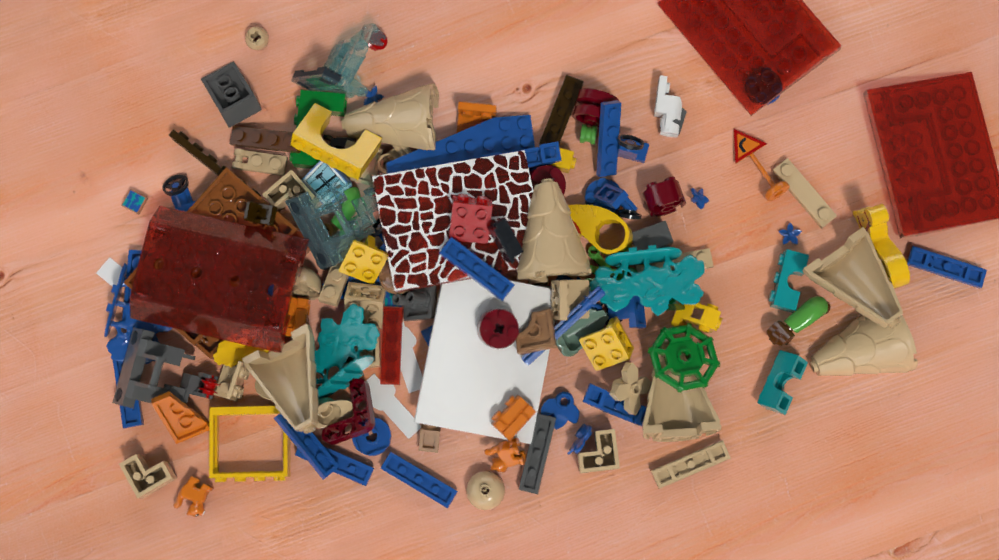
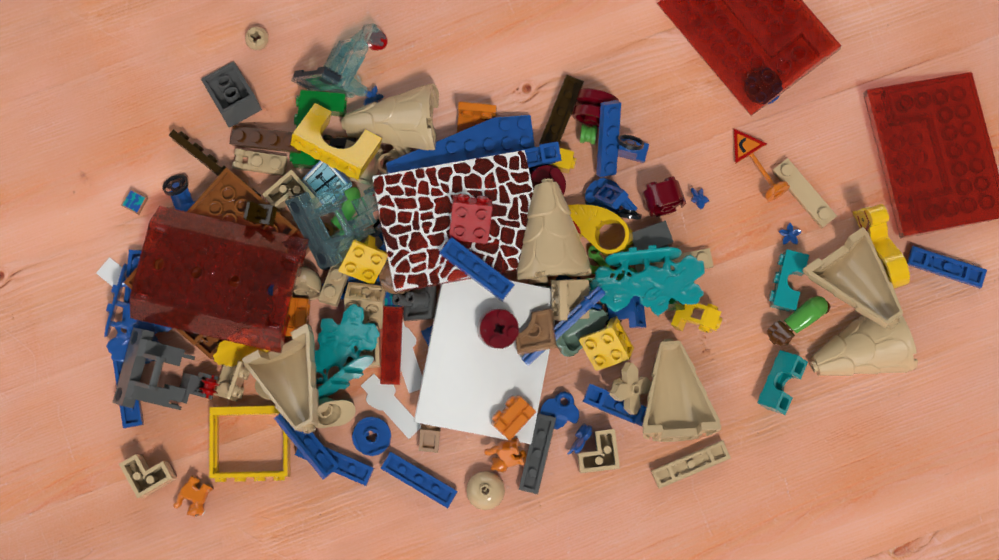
(178, 417): orange wing -> none
(357, 420): dark red beam -> none
(505, 240): black panel -> none
(669, 110): white plate -> none
(676, 364): green plate -> none

